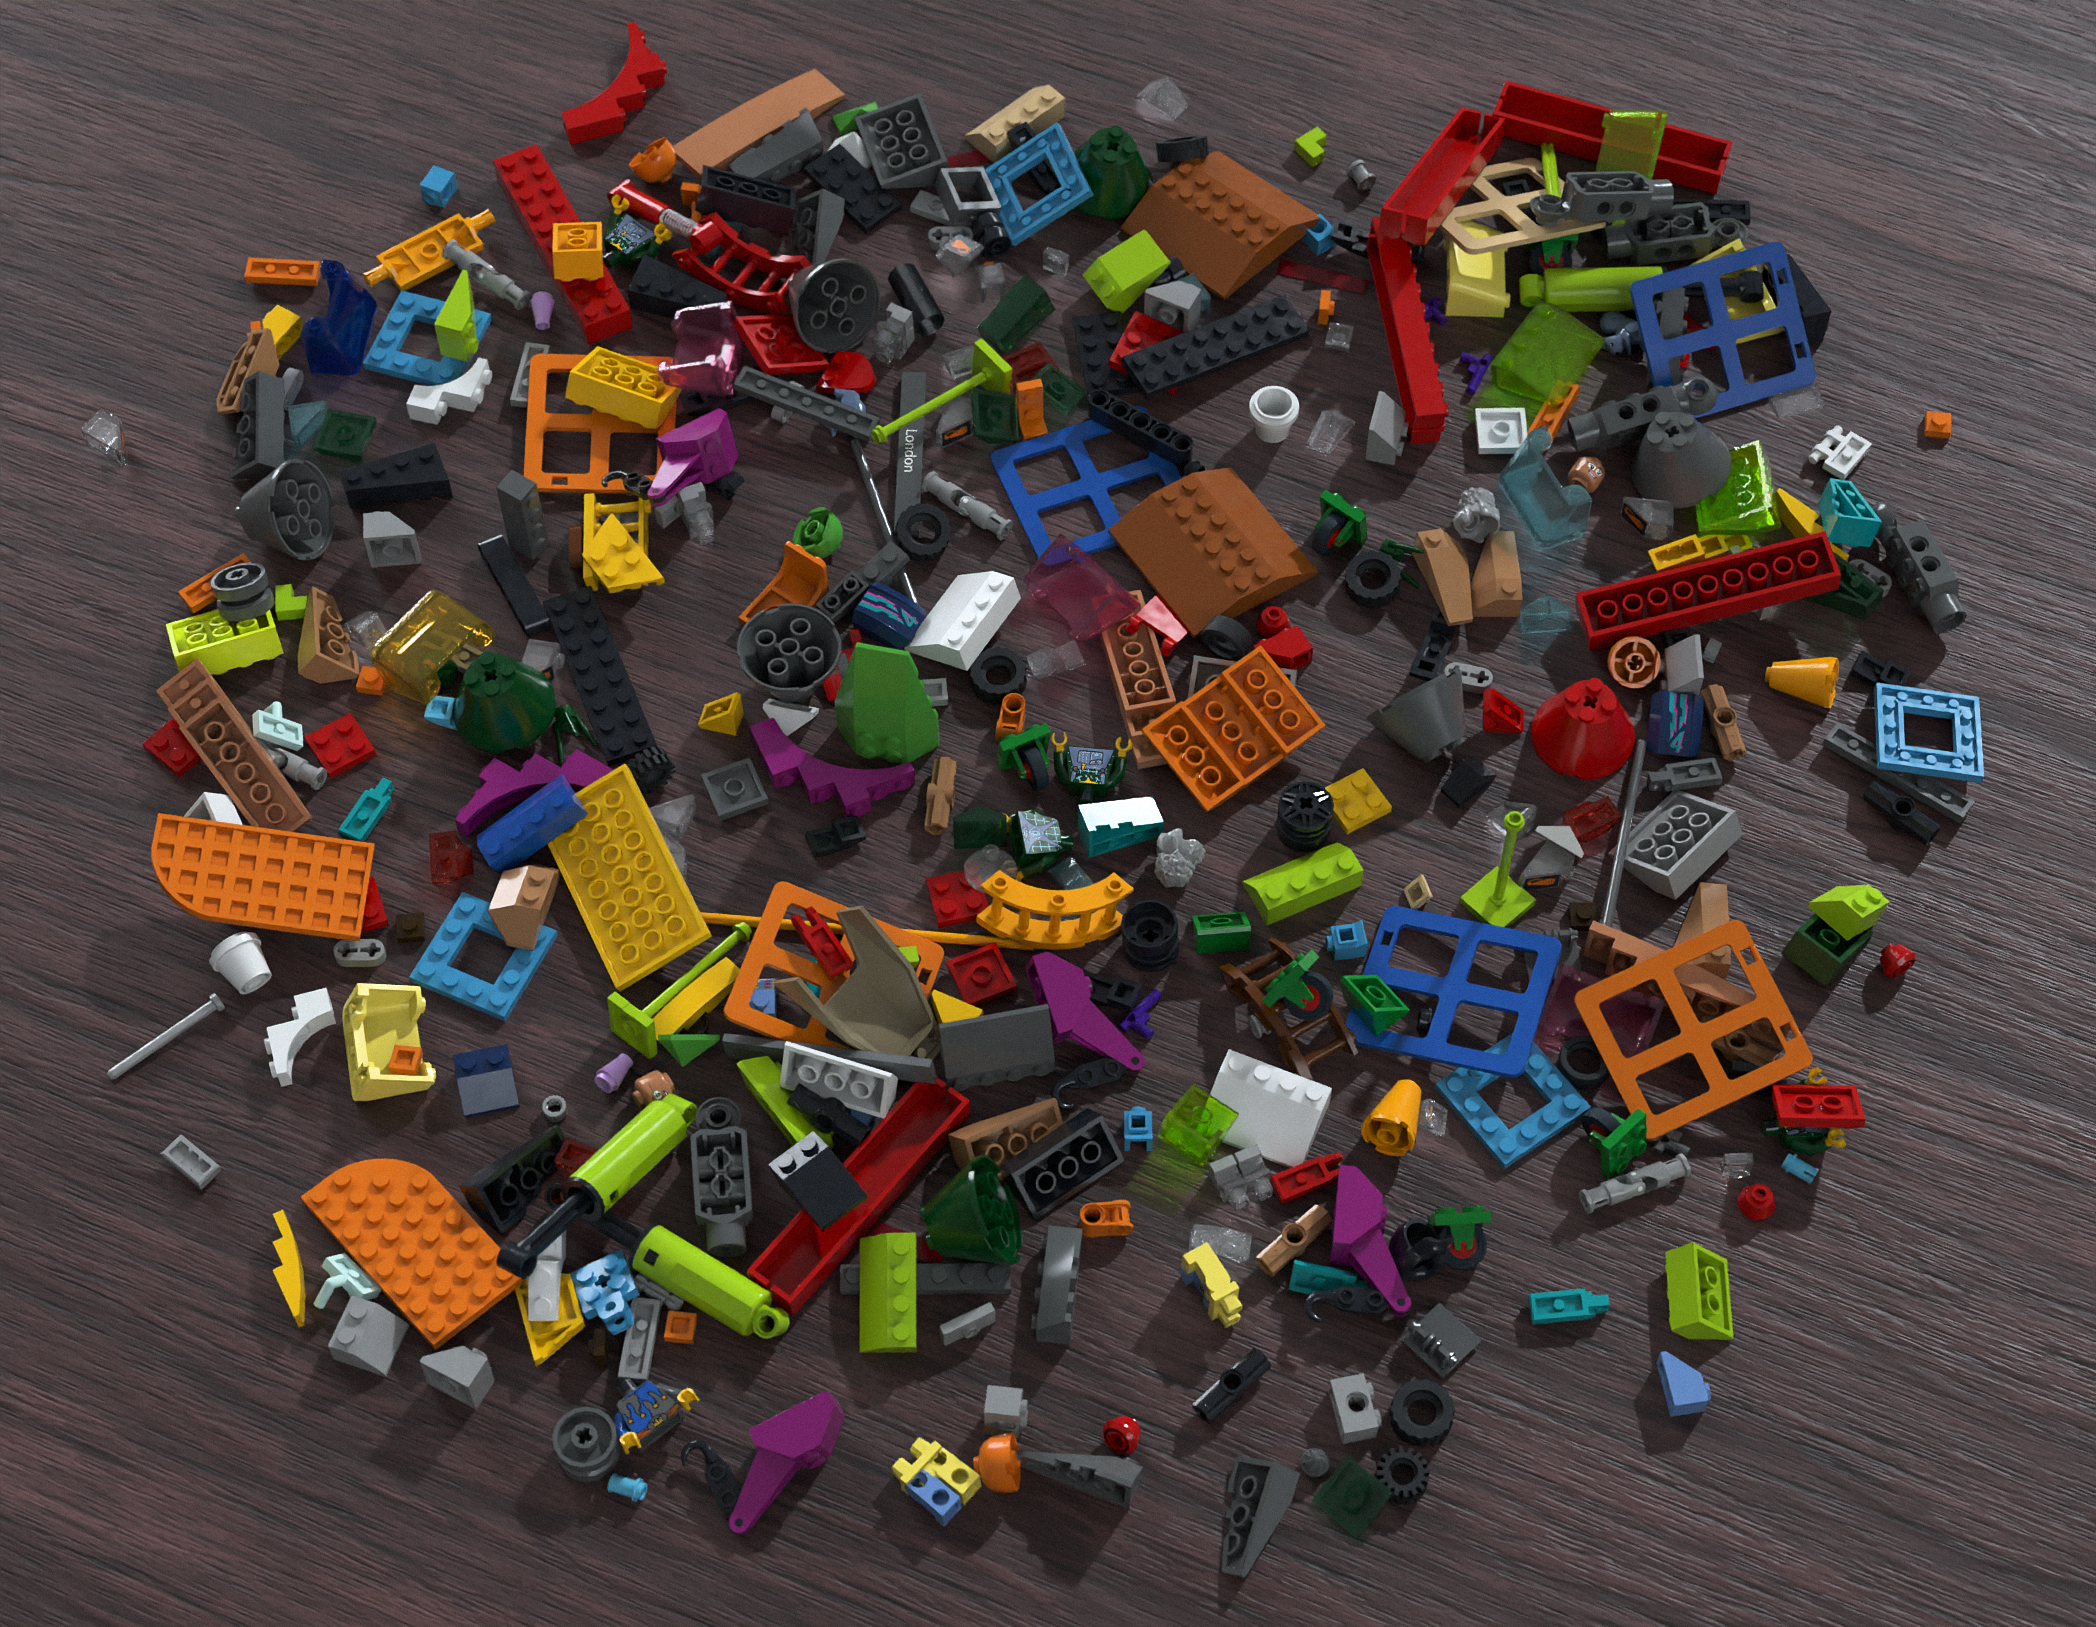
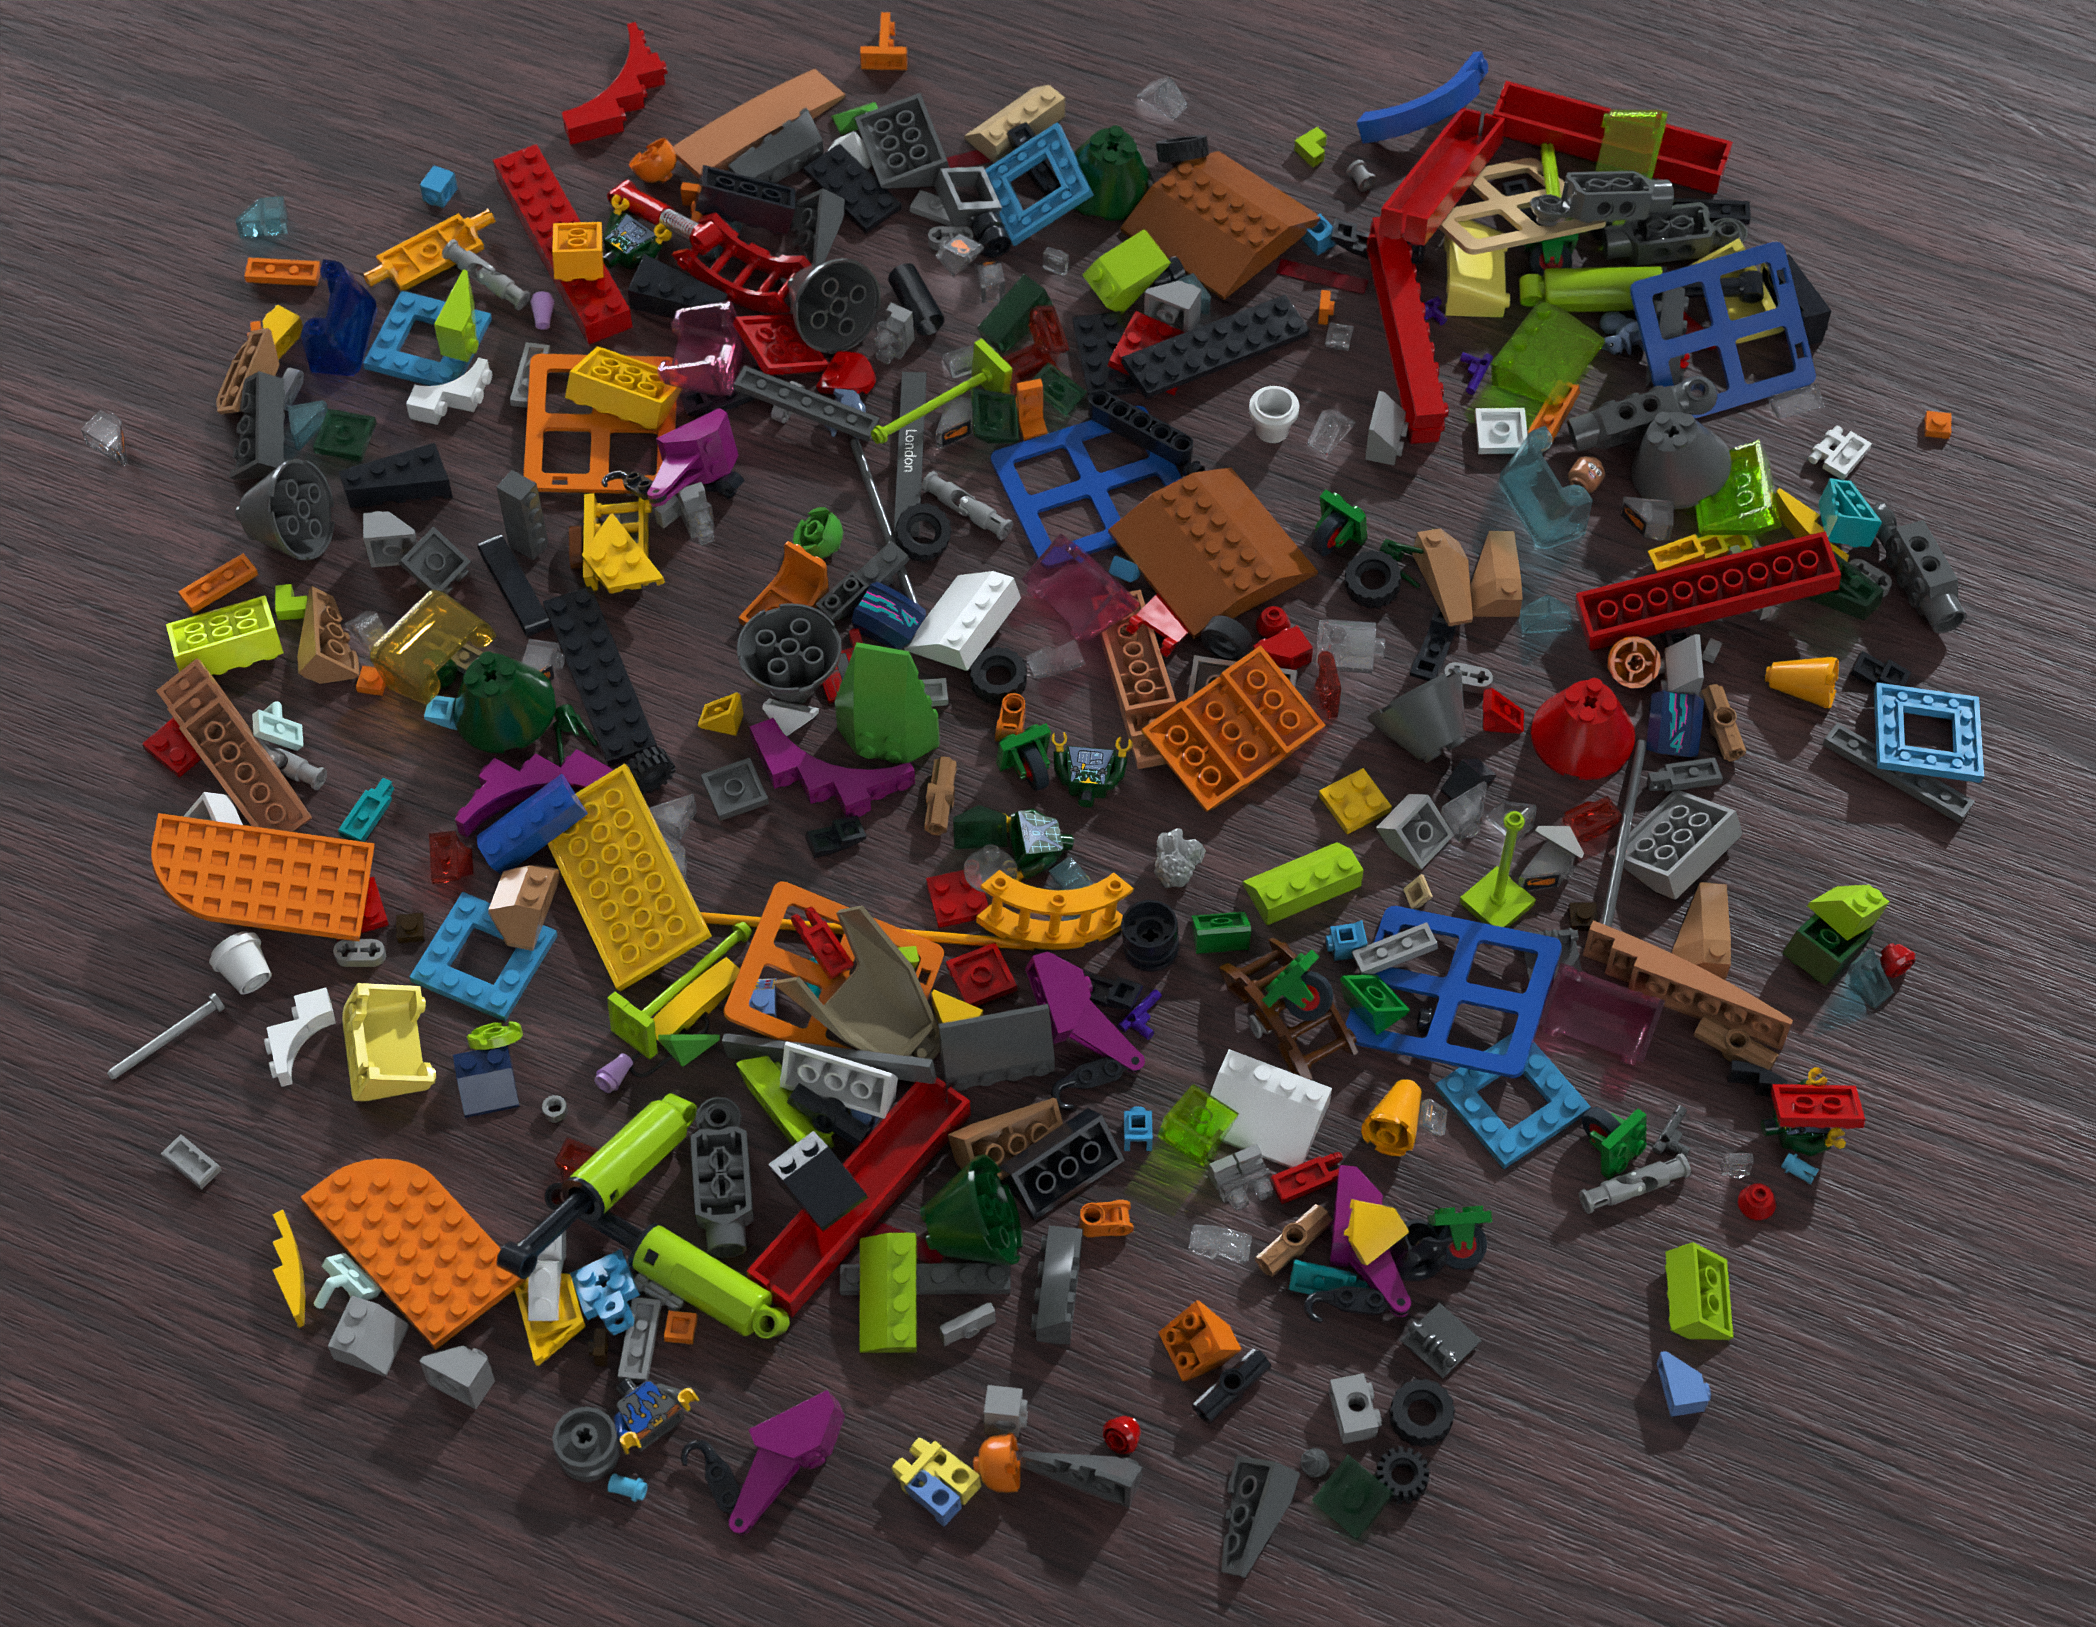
(242, 592): dark grey wheel -> none
(263, 218): none -> clear light blue slope
(340, 745): red plate -> none
(405, 1060): orange plate -> none
(435, 563): none -> dark grey plate
(494, 1035): none -> lime tile
(510, 1183): black wedge -> none
(652, 1087): nougat head -> none
(886, 55): none -> orange bracket
(1047, 330): none -> clear red slope
(1118, 824): teal wedge -> none
(1124, 569): none -> dark azure slope
(1198, 1341): none -> orange slope
(1213, 1283): light yellow hips -> none
(1304, 816): black wheel -> none
(1328, 684): none -> clear red plate
(1351, 644): none -> clear cylinder
(1373, 1229): none -> yellow slope
(1395, 949): none -> light grey plate
(1415, 830): none -> light grey slope
(1428, 109): none -> blue arch
(1466, 812): none -> clear slope
(1476, 514): light grey hair -> none
(1565, 1306): teal hinge -> none
(1579, 1080): black tyre -> none
(1694, 1036): orange window -> none
(1869, 979): none -> clear light blue slope
(1891, 804): black piece -> none

